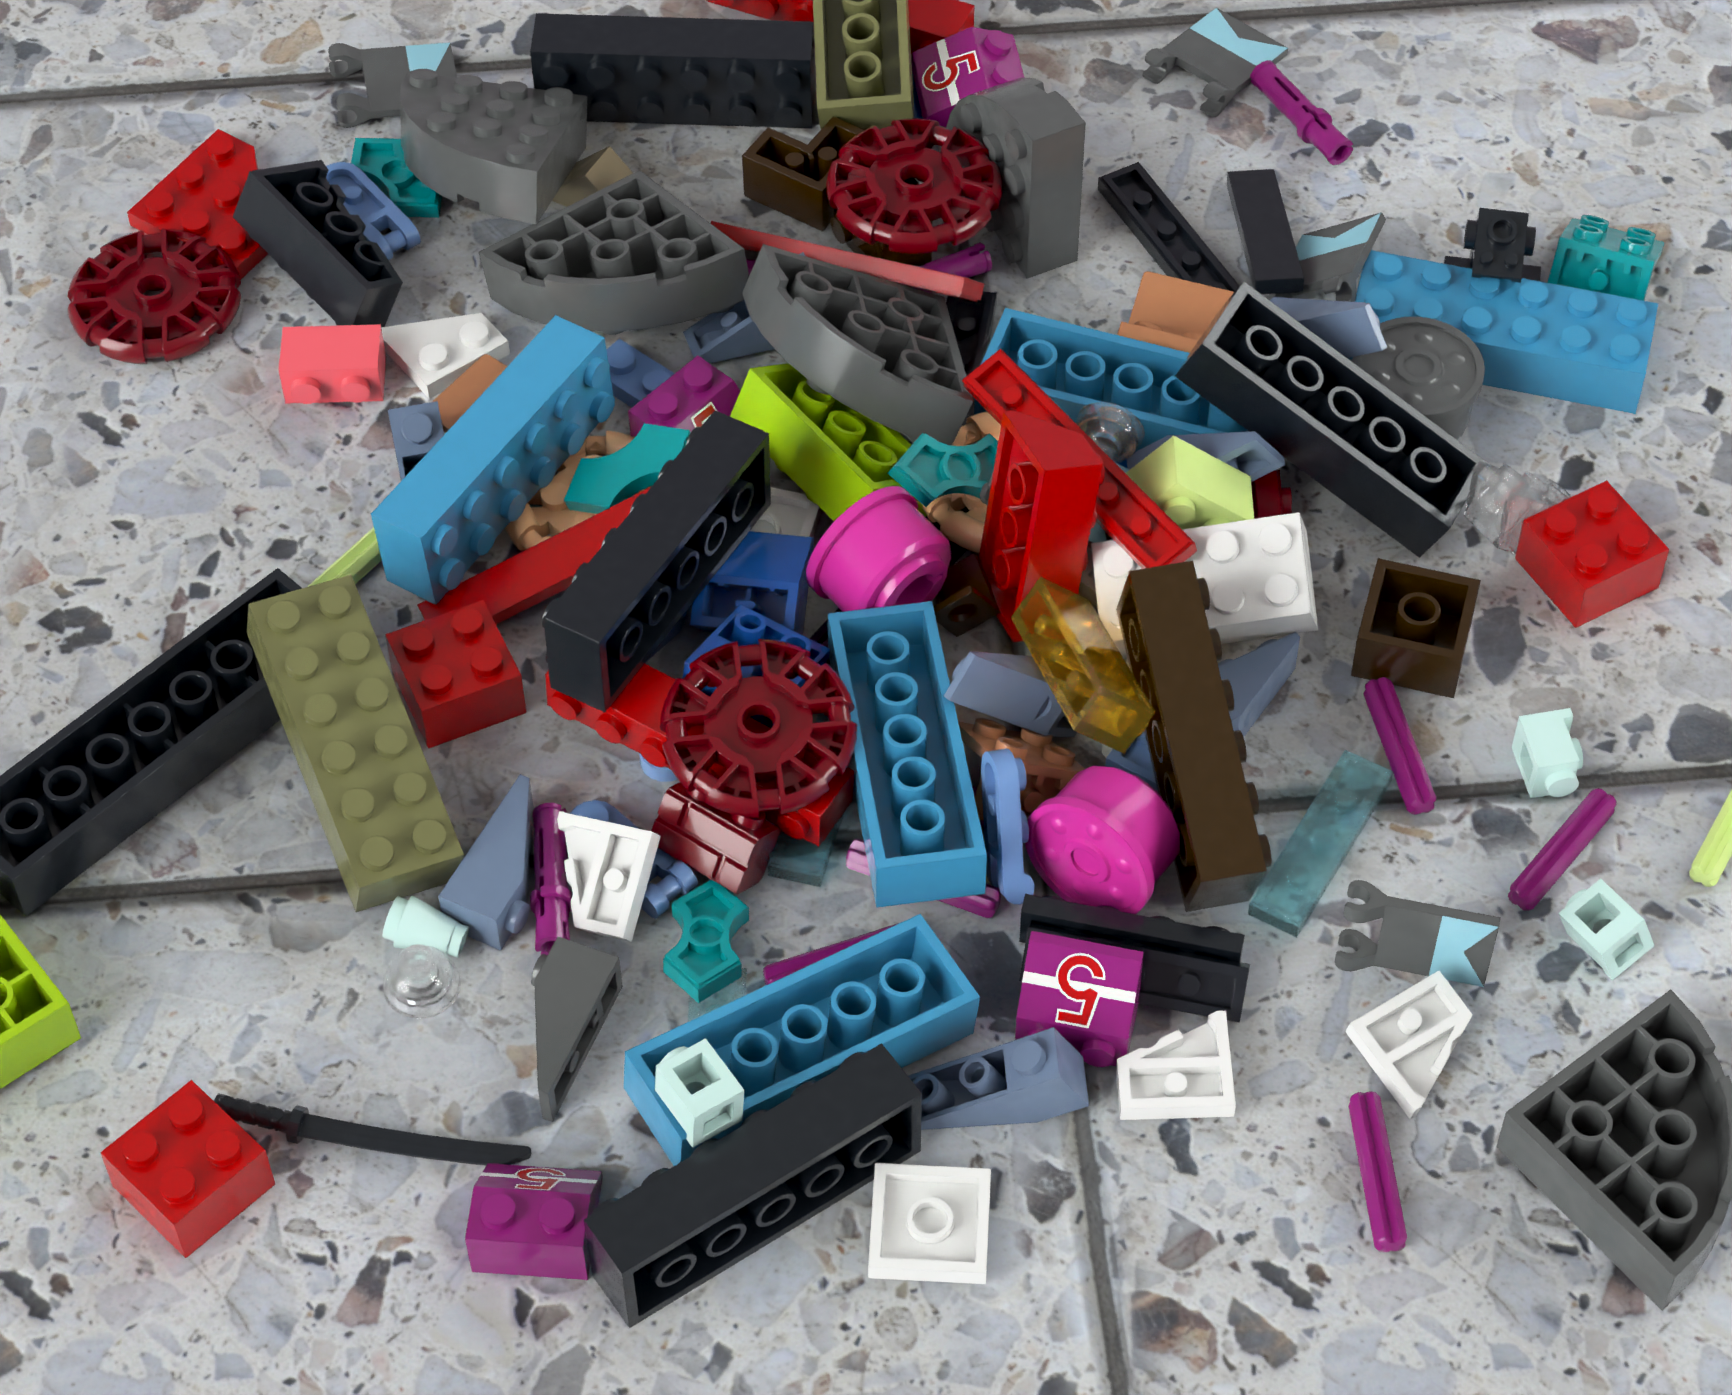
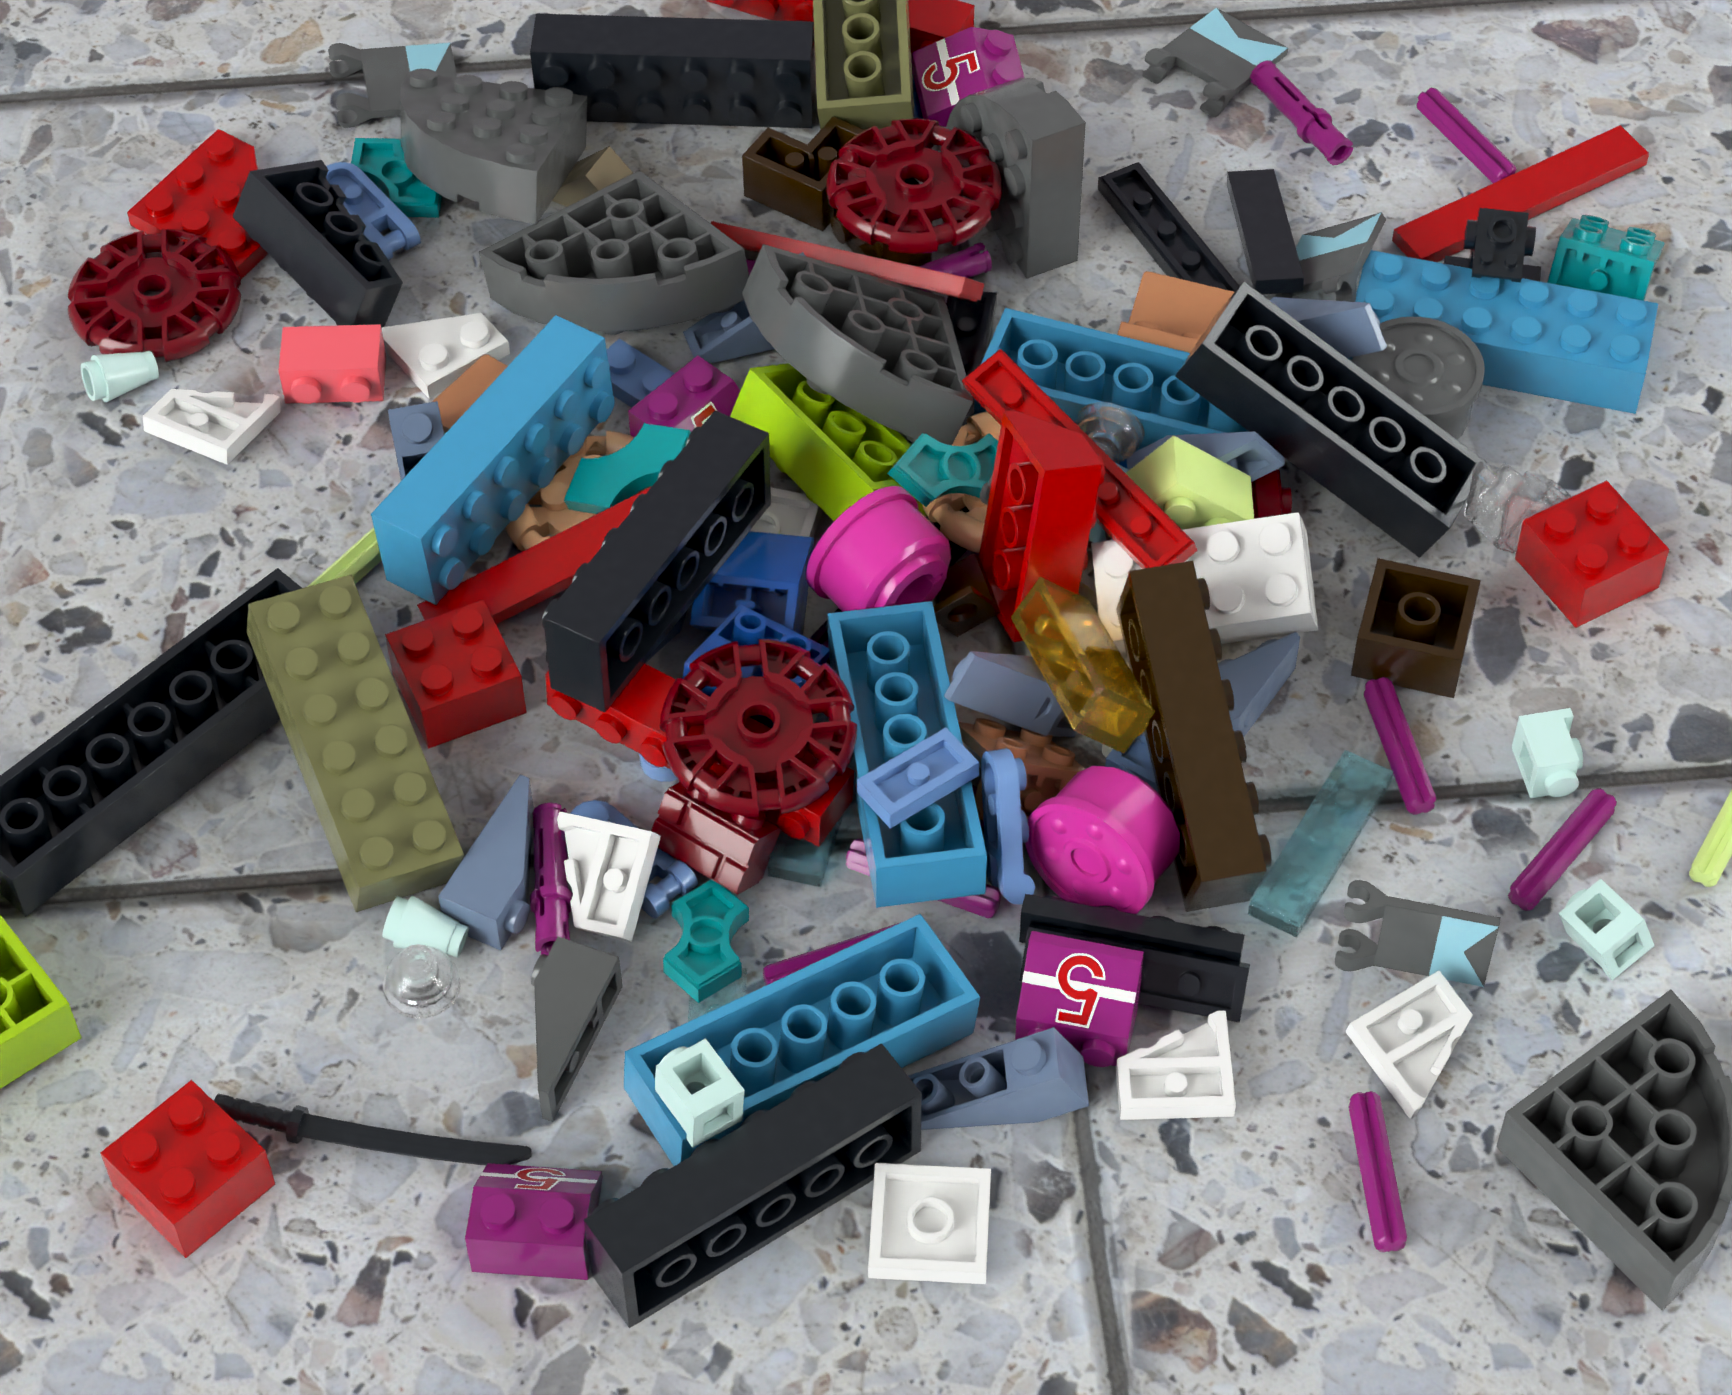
(118, 373): none -> light aqua cone
(210, 421): none -> white wing
(918, 777): none -> medium blue plate
(1464, 135): none -> magenta axle
(1527, 191): none -> red tile

